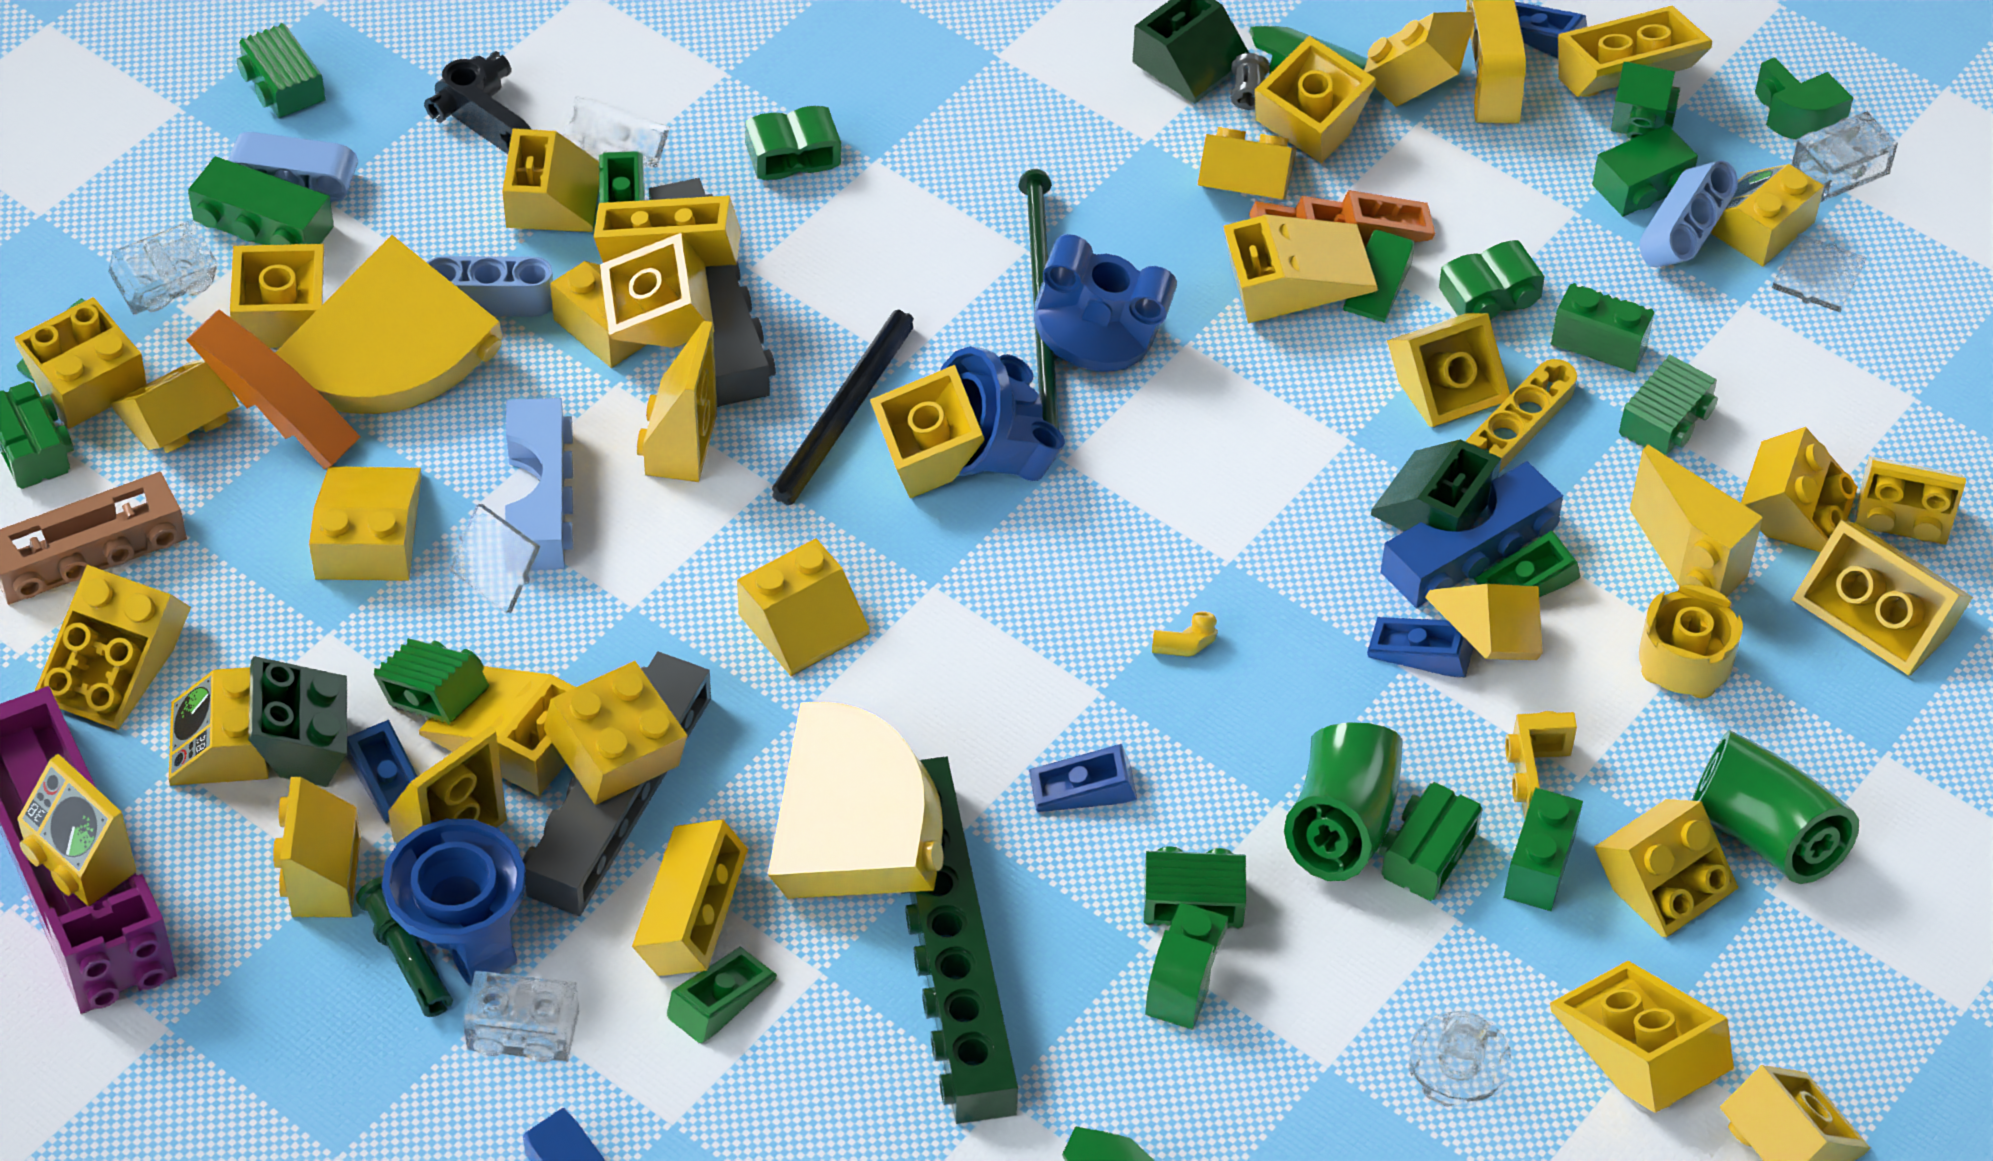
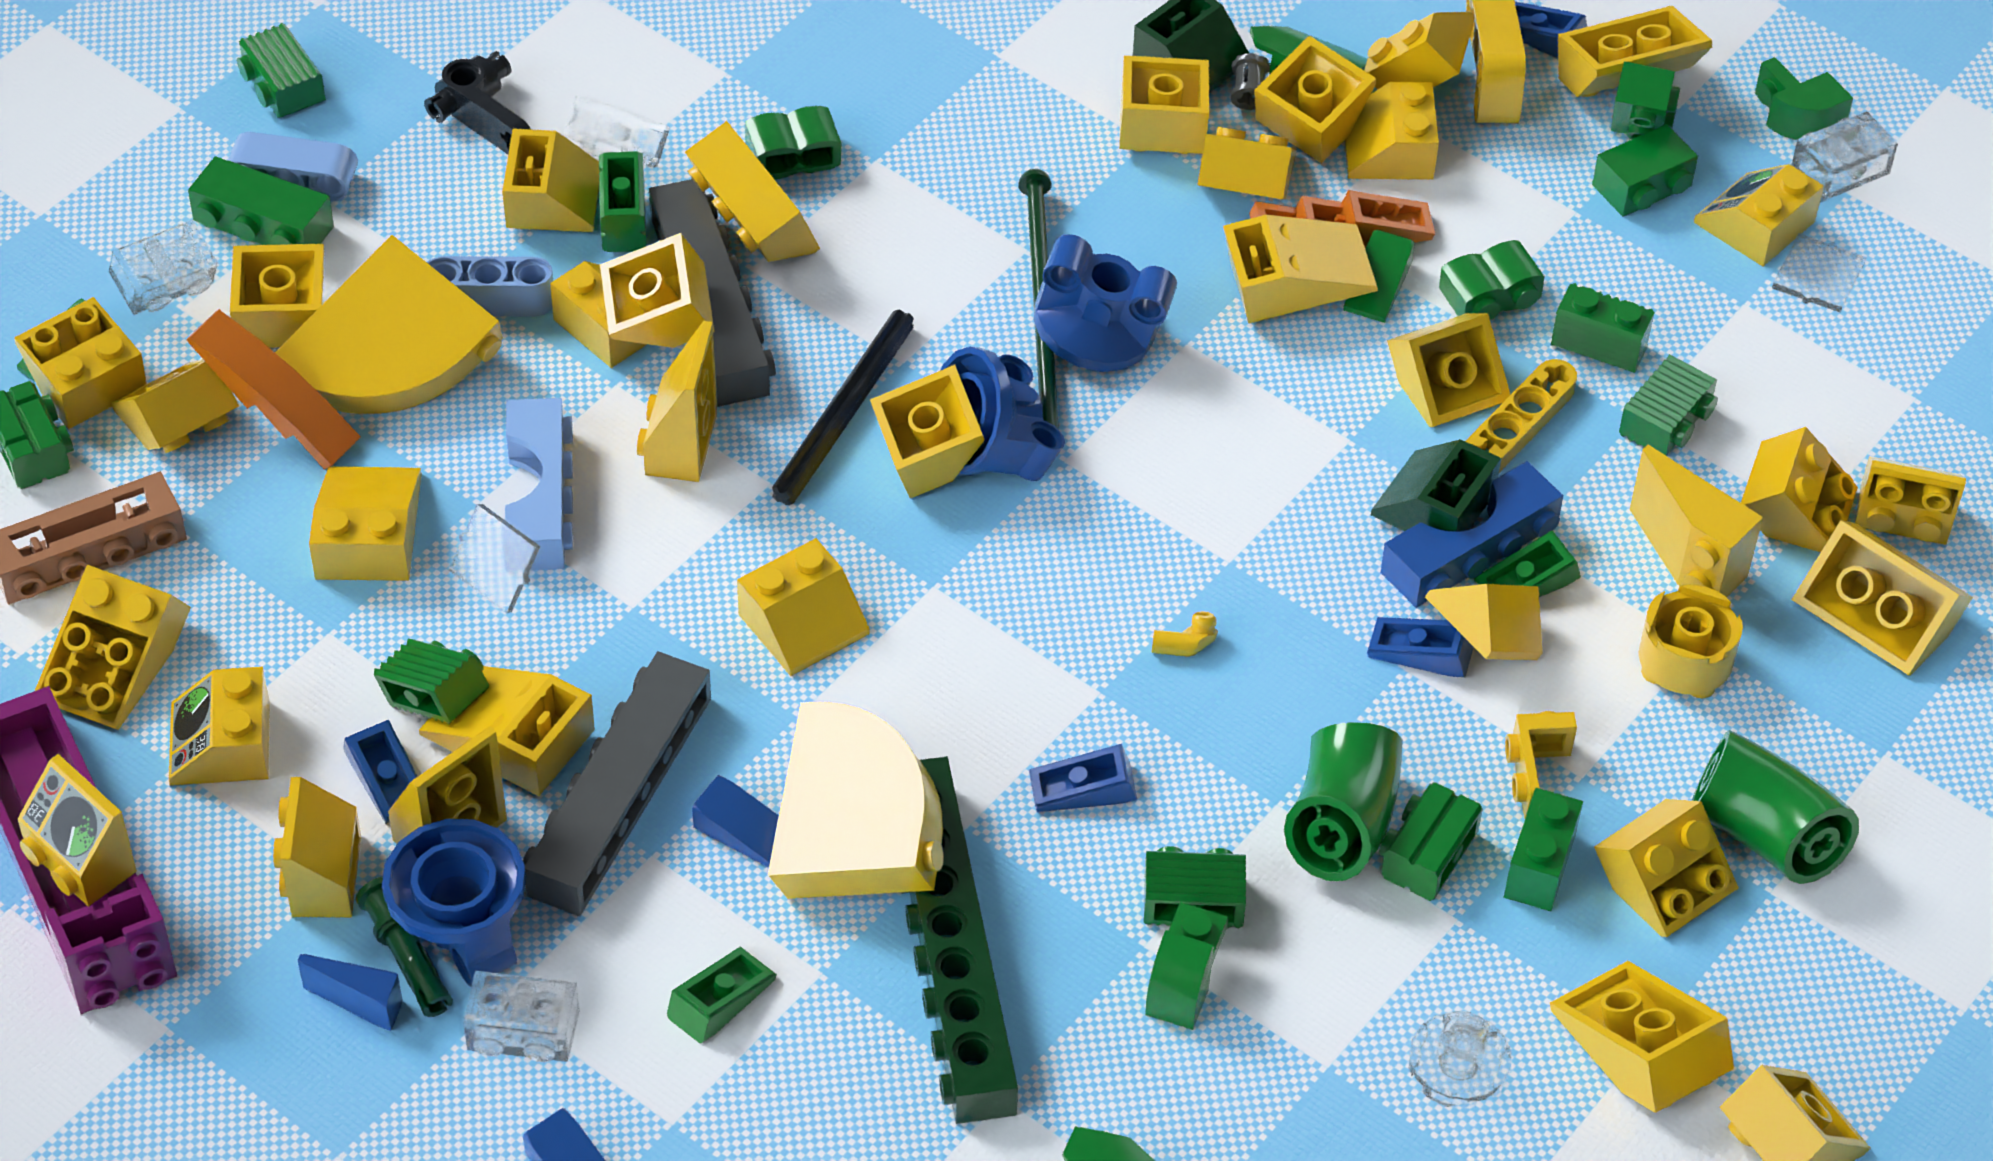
(298, 719): dark green slope -> none
(356, 988): none -> blue slope
(615, 732): yellow brick -> none
(690, 898): yellow brick -> none
(704, 221): yellow brick -> none
(736, 819): none -> blue slope
(749, 196): none -> yellow slope
(1164, 104): none -> yellow slope
(1395, 134): none -> yellow slope
(1688, 214): light blue beam -> none

